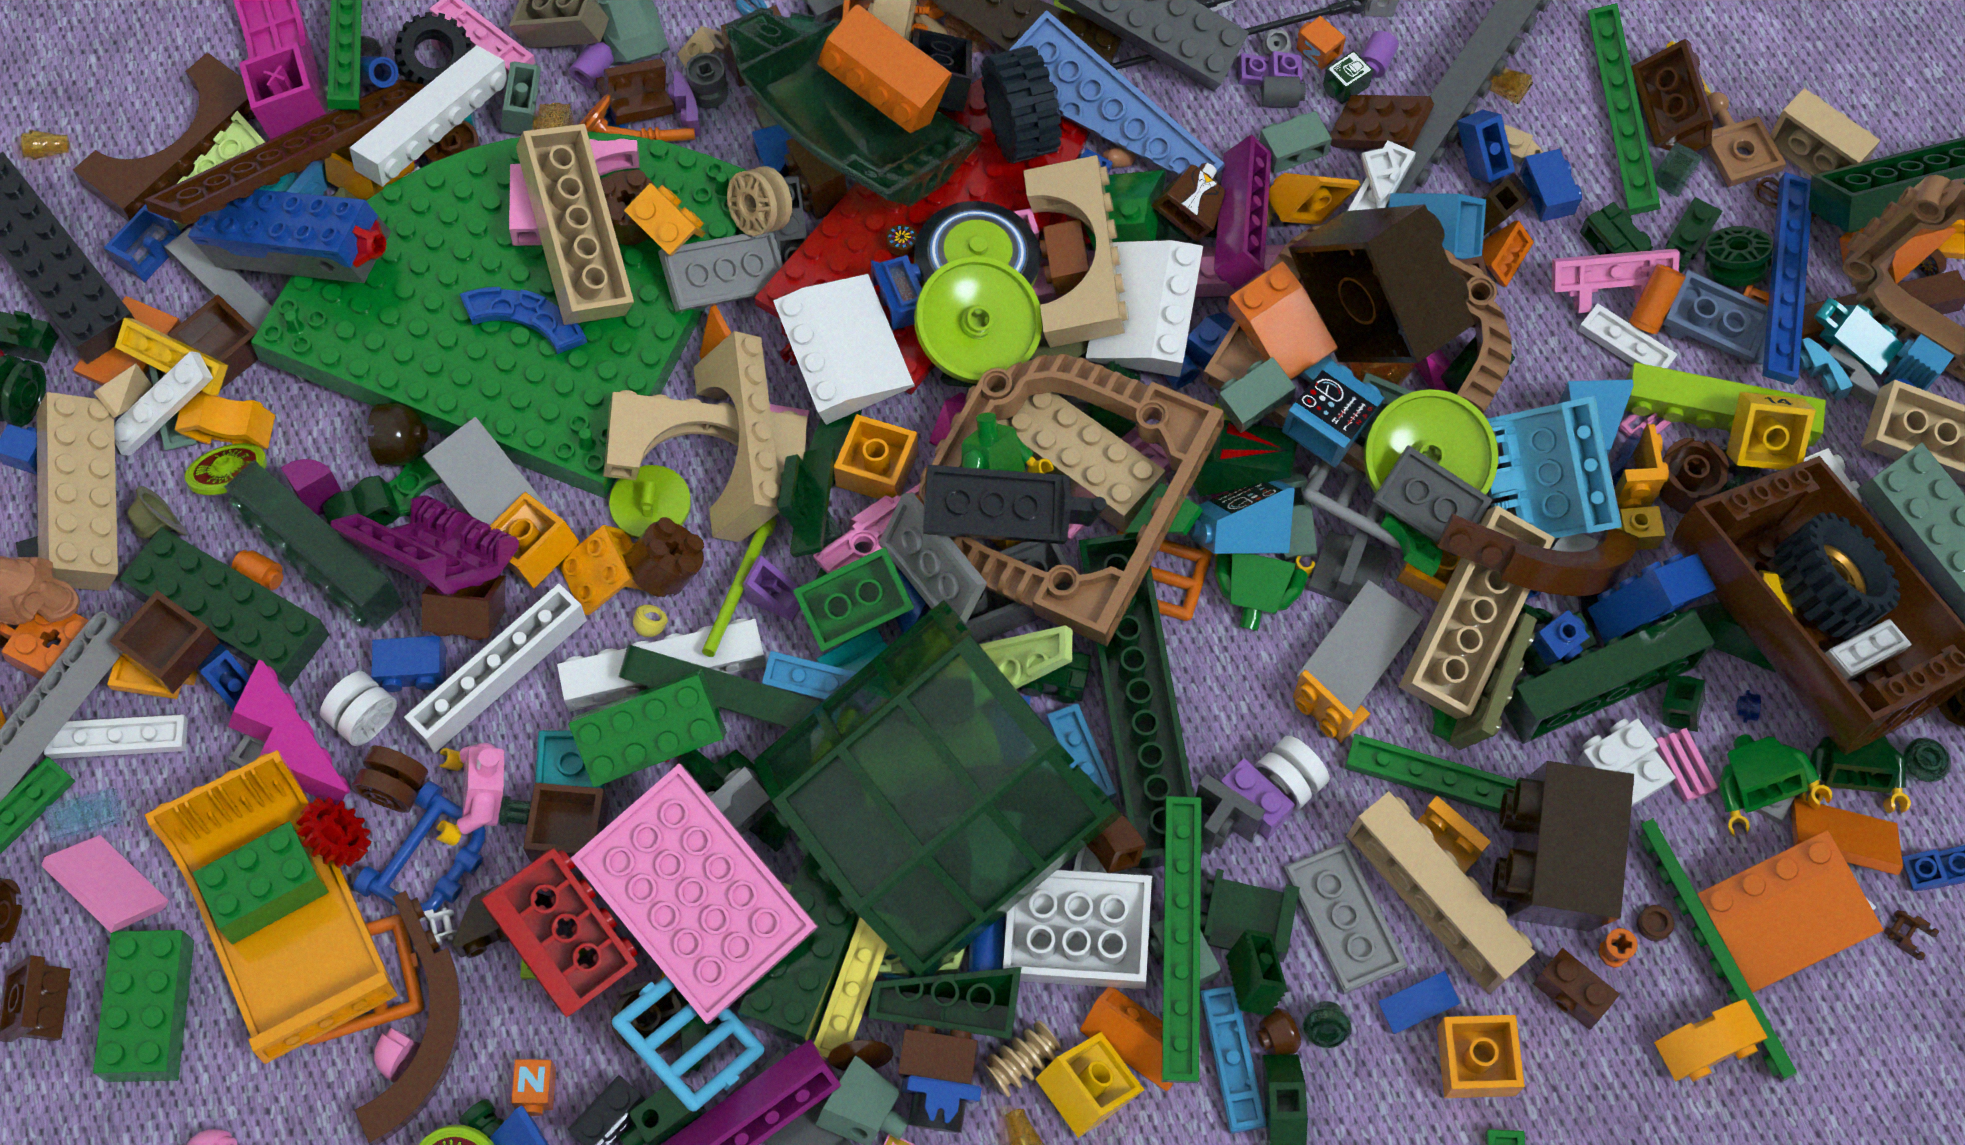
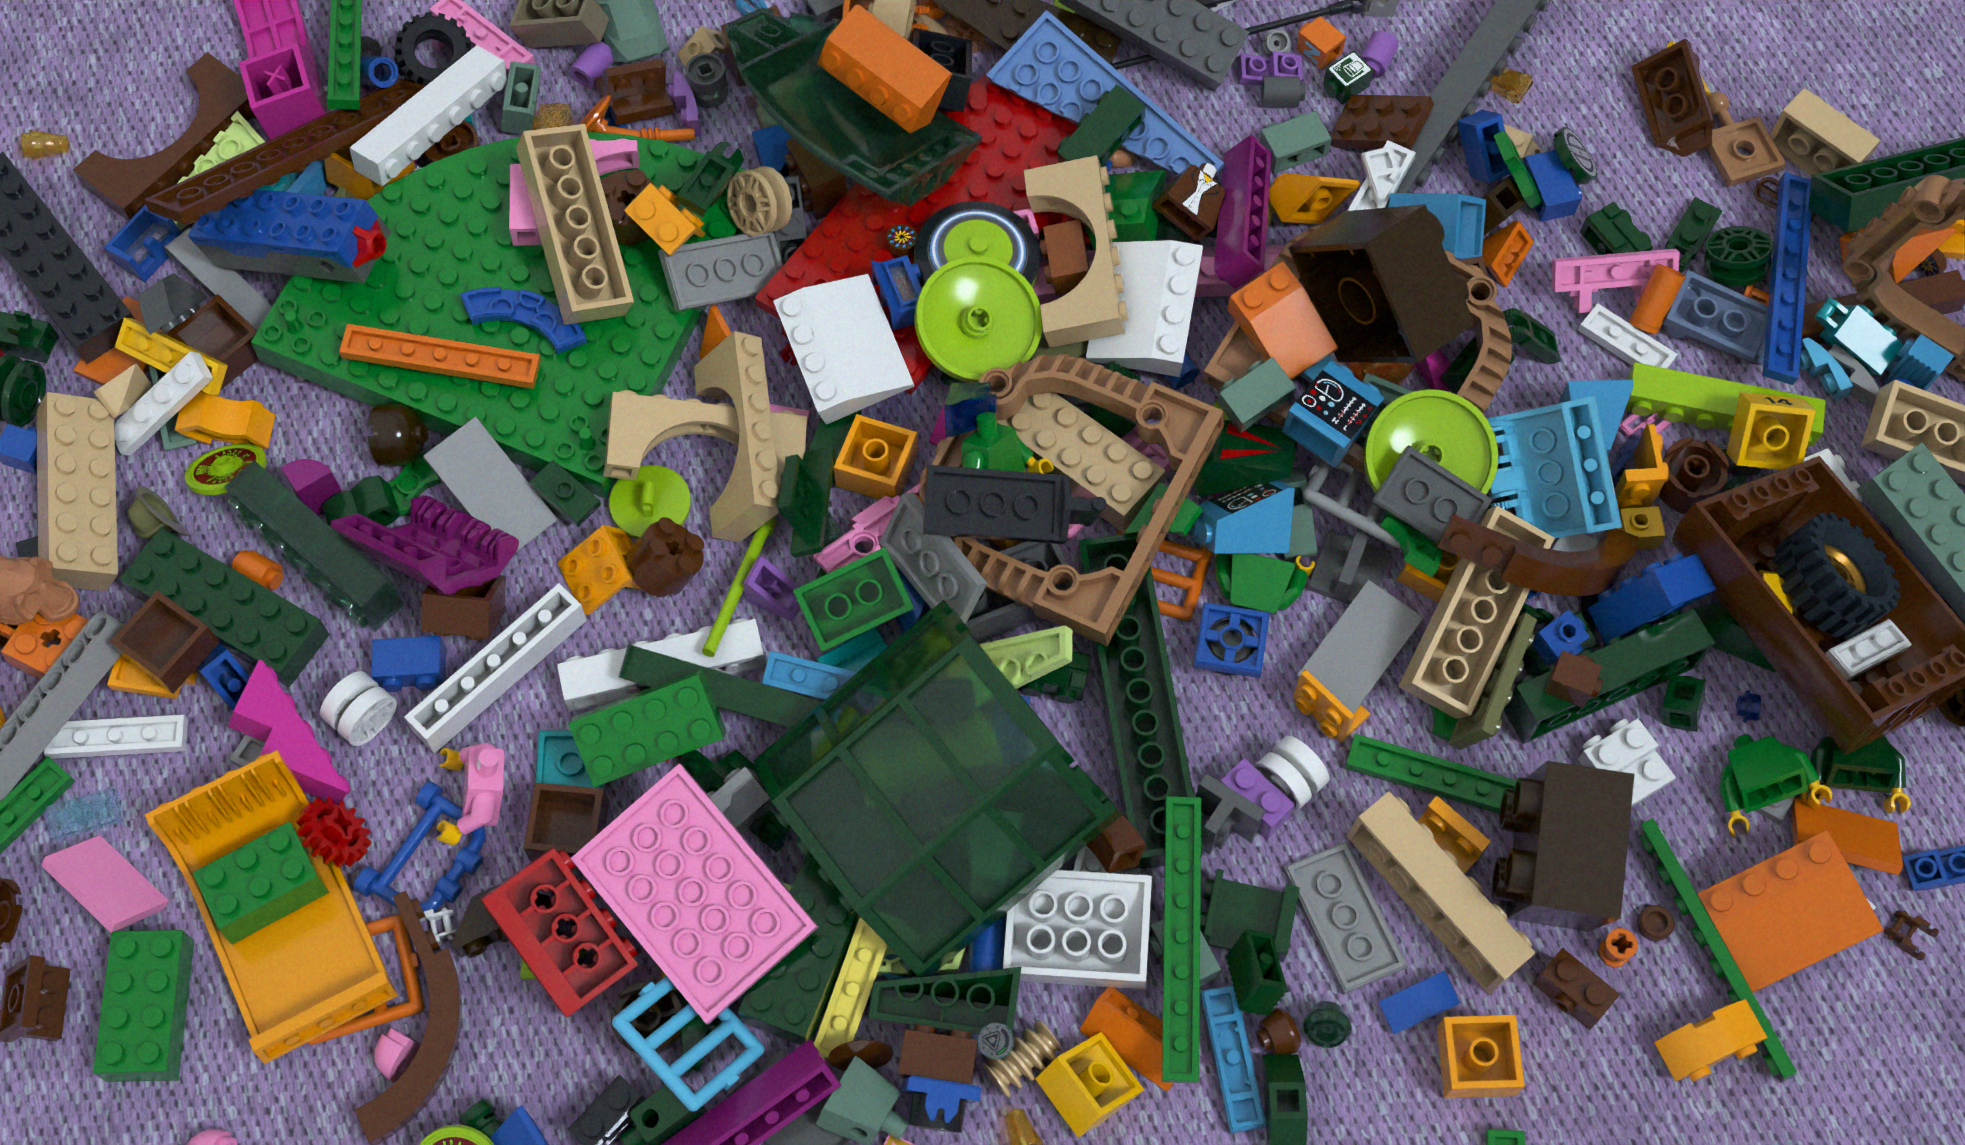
(169, 303): none -> dark grey slope
(390, 778): reddish brown wheel -> none
(440, 356): none -> orange plate
(514, 811): bush -> none
(533, 1085): orange brick -> none
(542, 539): light orange slope -> none
(564, 494): none -> dark green brick
(645, 626): light yellow piece -> none
(709, 179): none -> dark green plate
(965, 403): none -> clear blue slope
(996, 1040): none -> tile
(1021, 104): black wheel -> none
(1075, 736): dark azure plate -> none
(1104, 128): none -> dark green brick
(1207, 337): blue slope -> none
(1230, 644): none -> blue piece
(1517, 168): none -> green tile
(1532, 335): none -> dark green hinge
(1574, 679): none -> reddish brown brick
(1575, 155): none -> tile
(1624, 110): green plate -> none
(1677, 169): clear green brick -> none
(1694, 754): bright pink tile -> none
(1926, 760): clear green cone -> none

